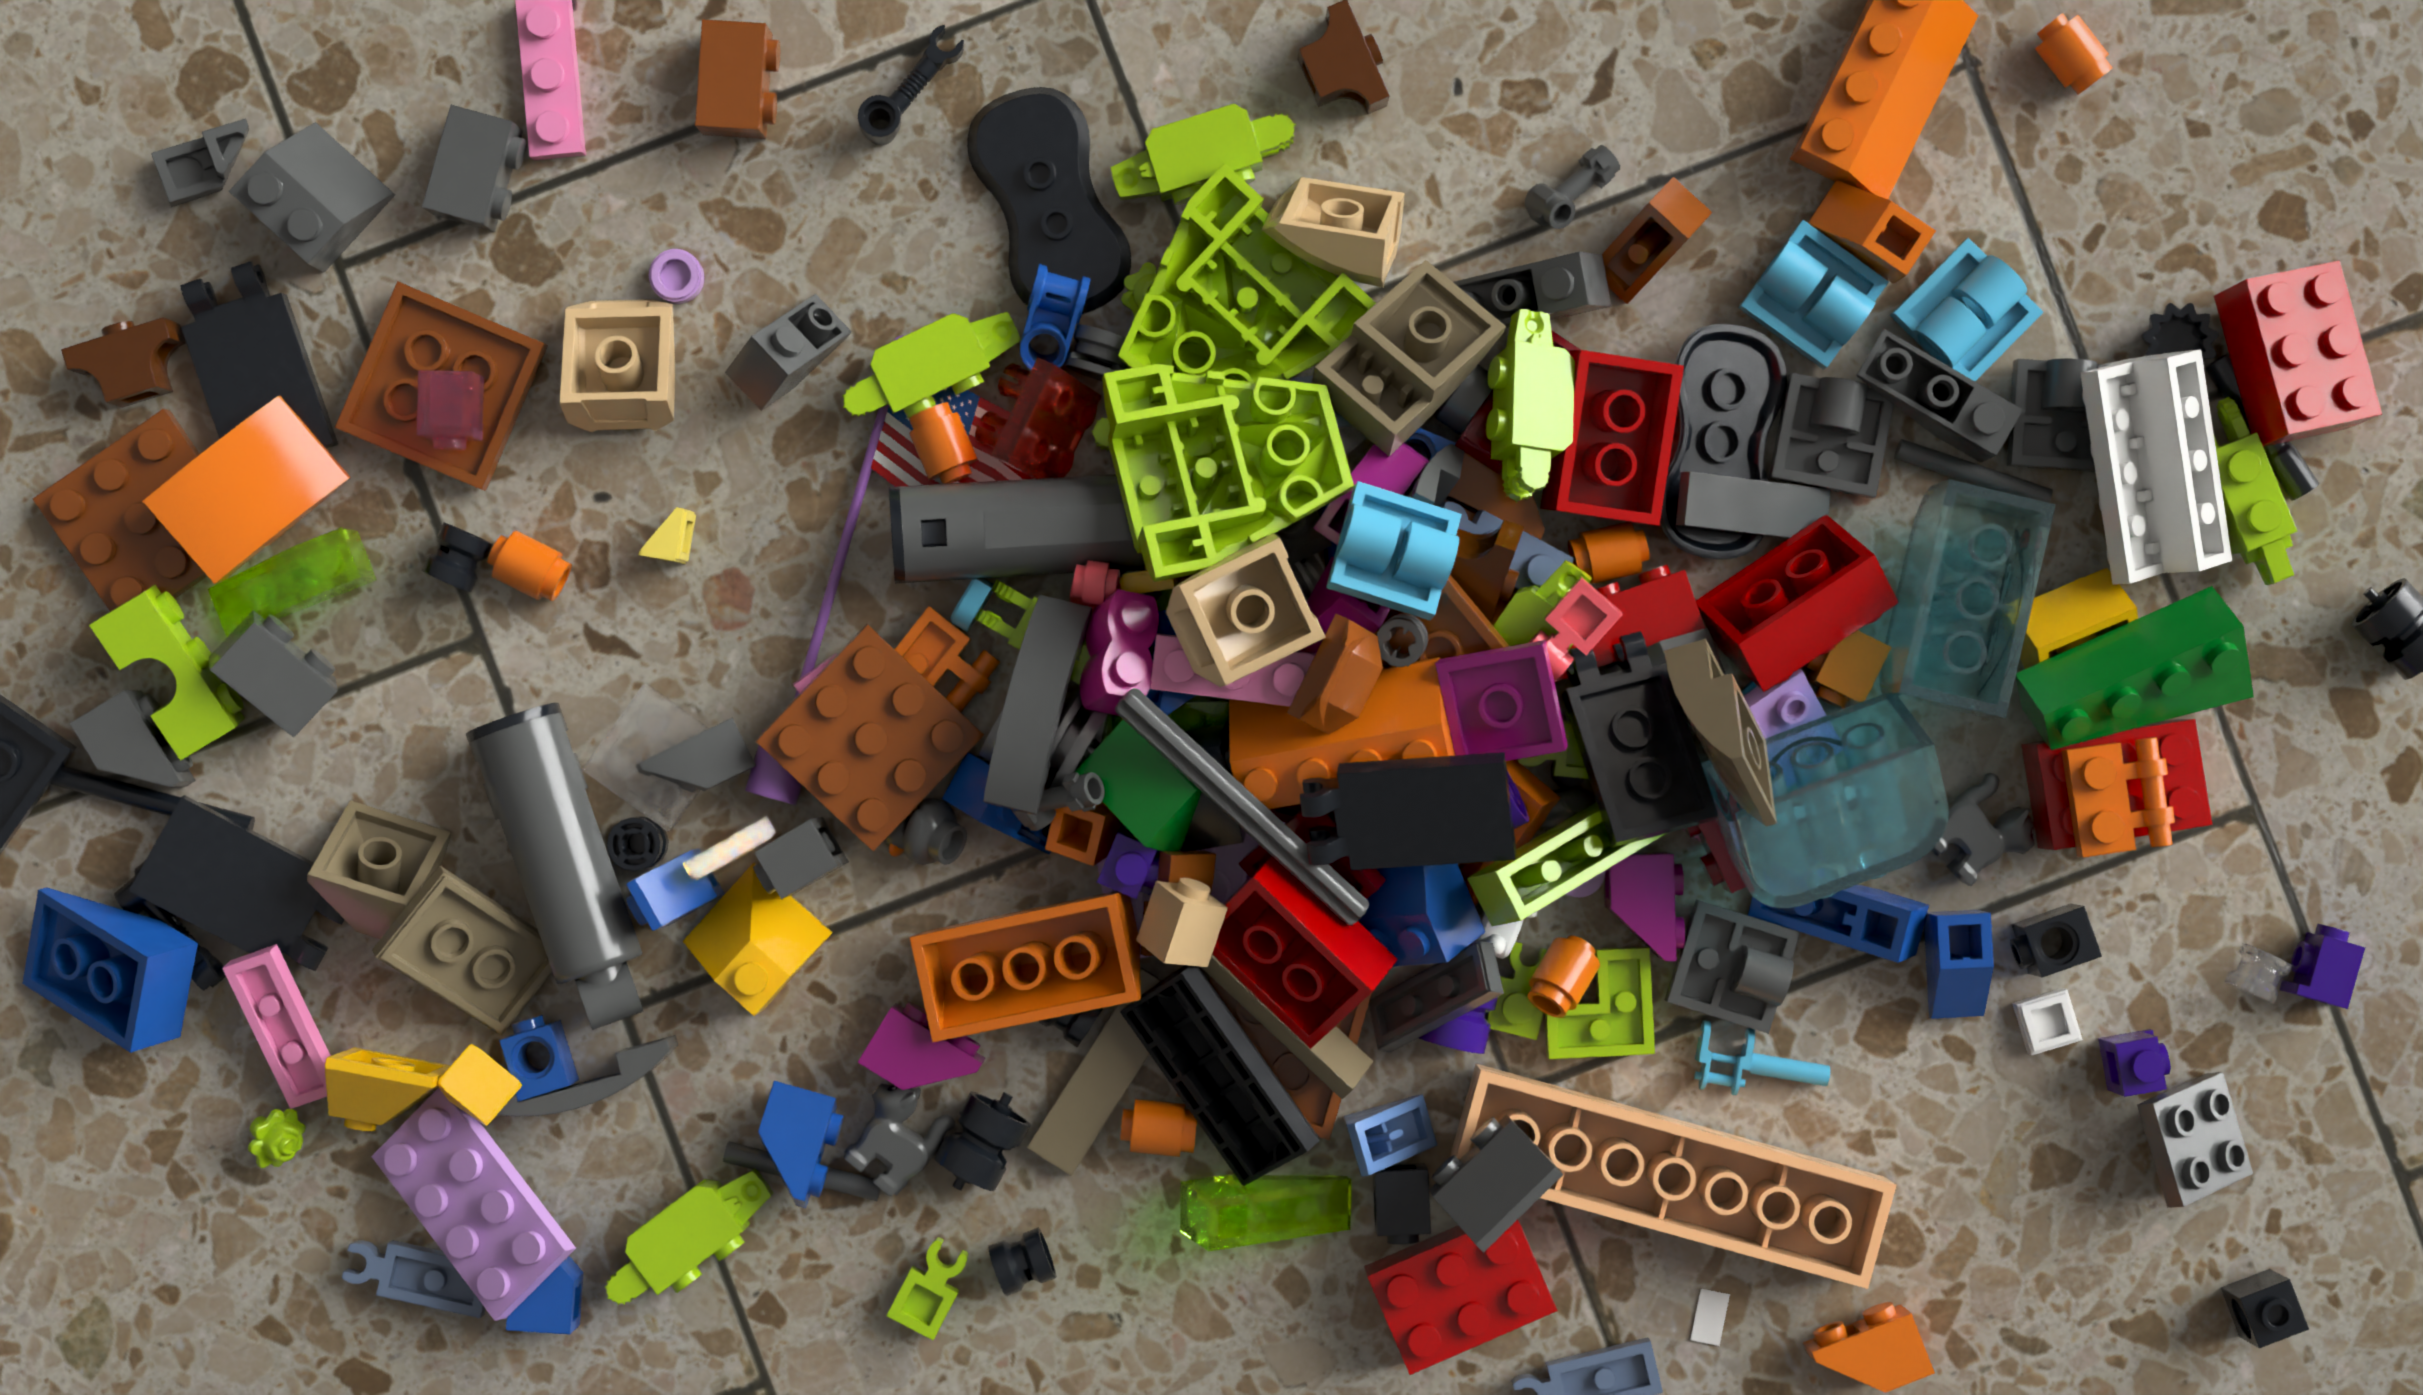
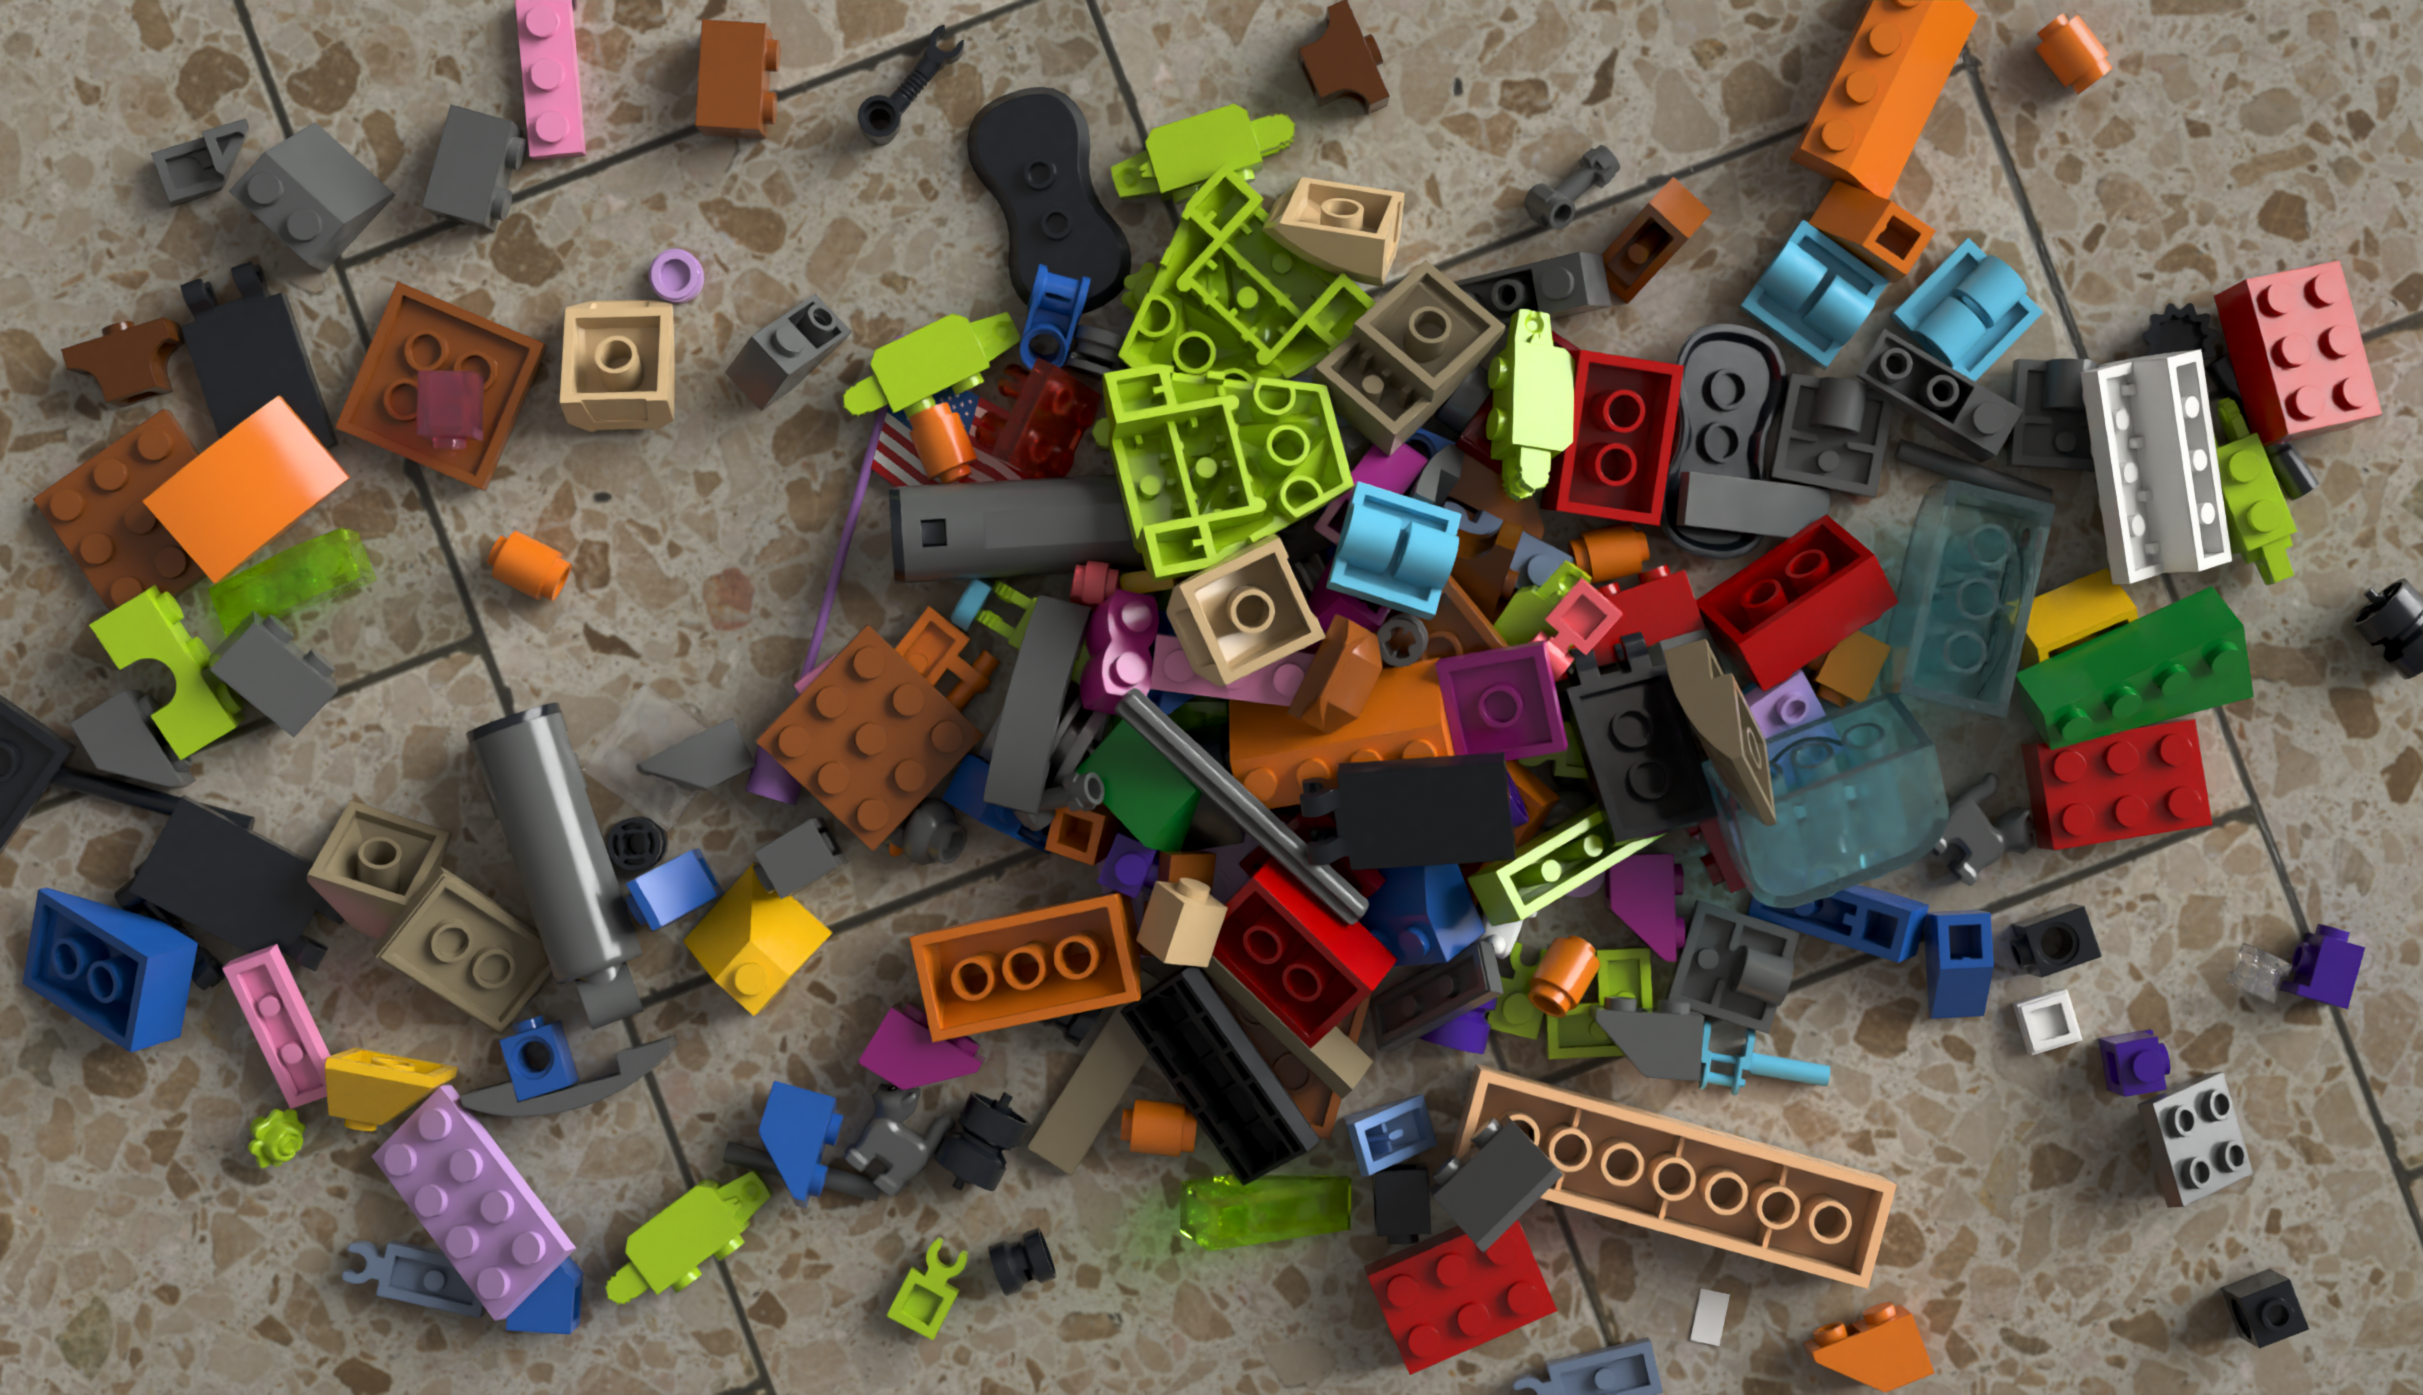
(457, 557): black wheel -> none
(478, 1084): yellow slope -> none
(672, 538): light yellow slope -> none
(730, 849): clear yellow tile -> none
(1656, 1041): none -> dark grey slope
(2101, 799): orange plate -> none

